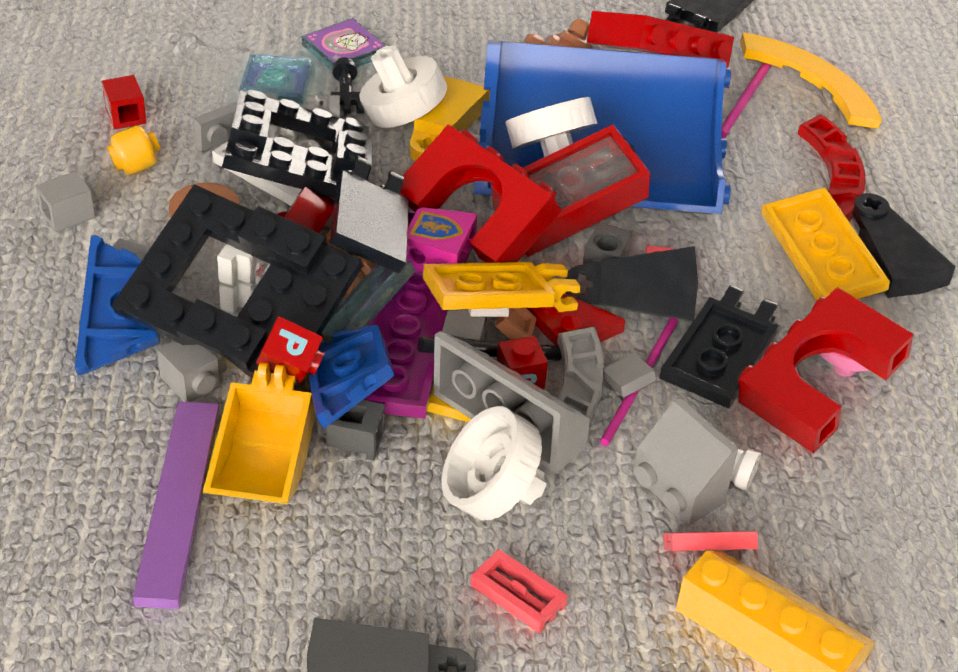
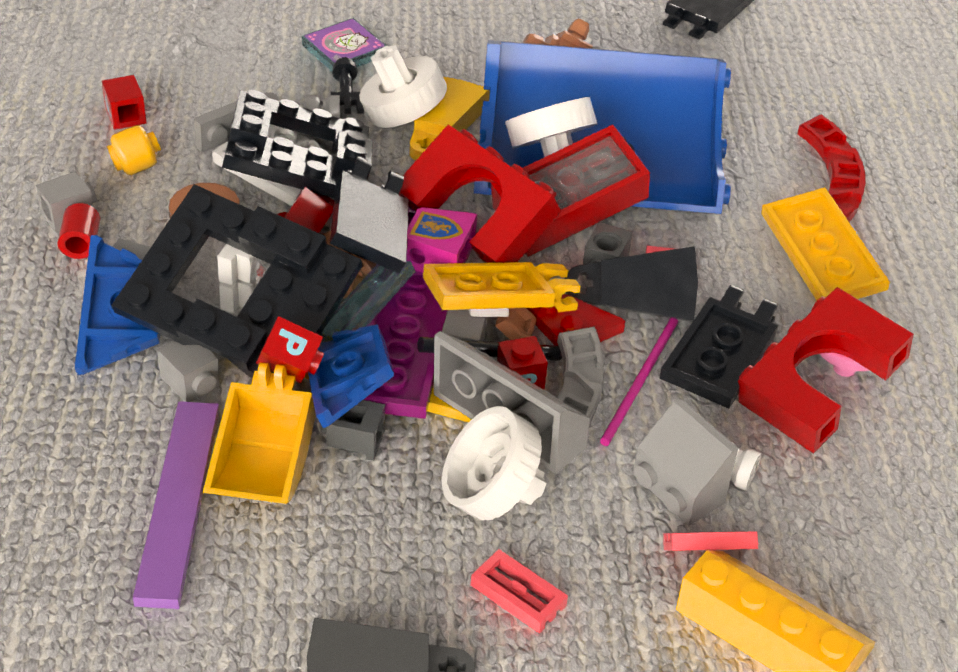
(76, 229): none -> red brick
(278, 75): clear light blue tile -> none
(629, 375): light grey tile -> none
(656, 36): red arch -> none
(744, 99): dark pink axle -> none
(848, 95): yellow tile -> none
(899, 249): black piece -> none

